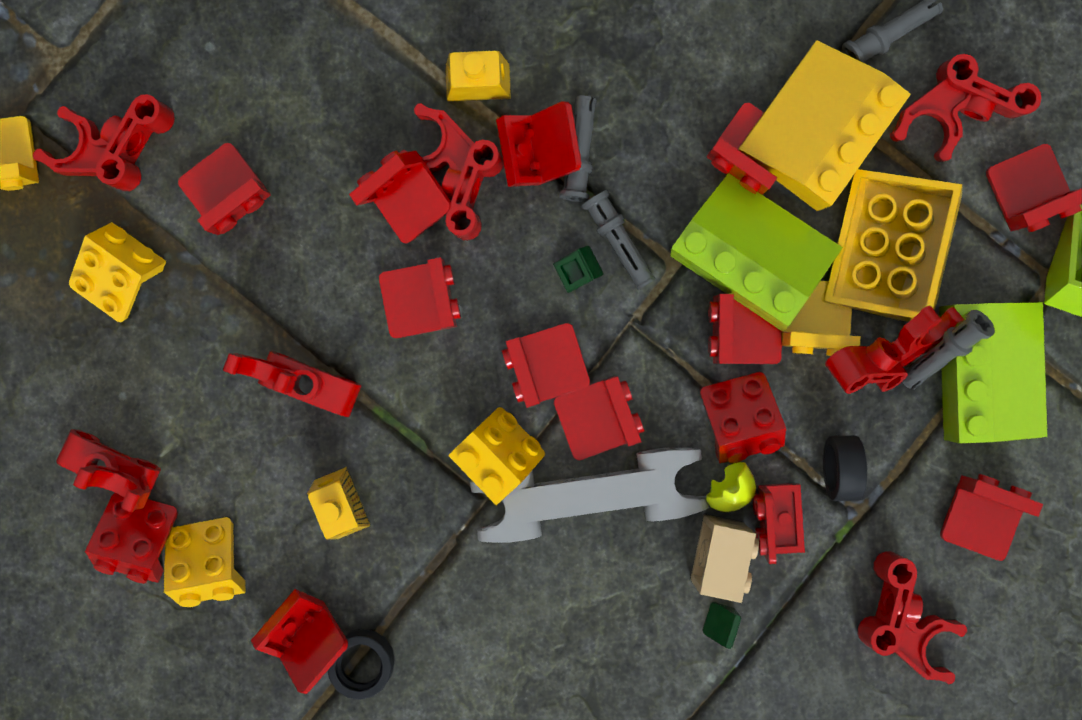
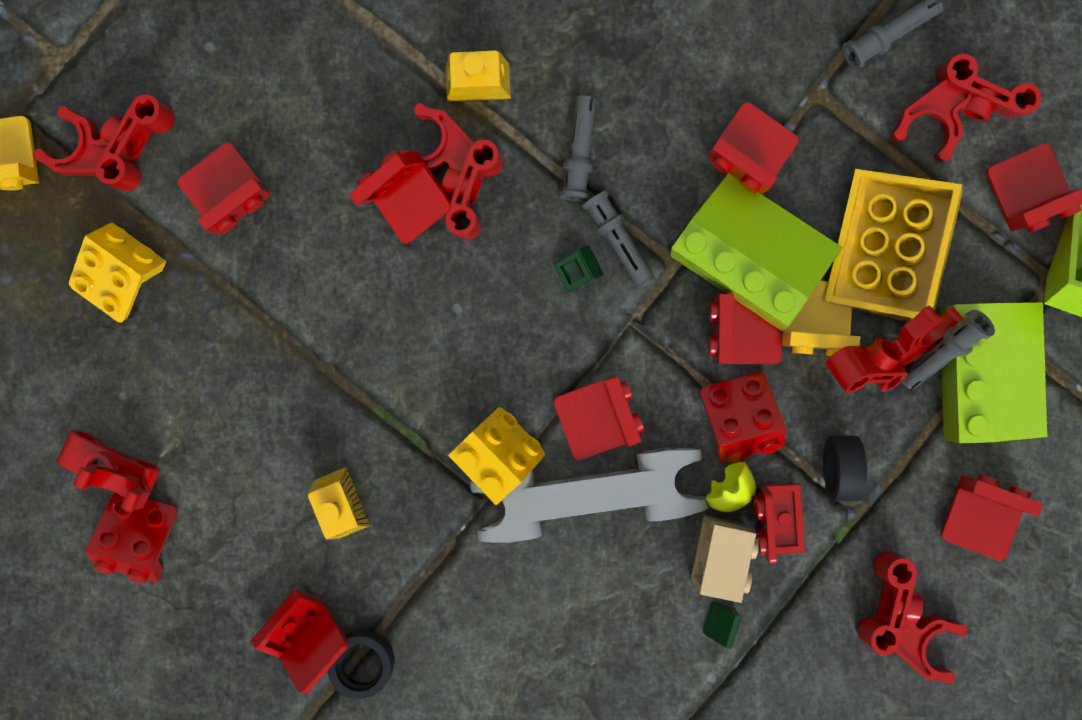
(201, 563): yellow bracket -> none
(284, 373): red piece -> none
(419, 299): red bracket -> none
(539, 145): red bracket -> none
(546, 364): red bracket -> none
(823, 124): yellow slope -> none

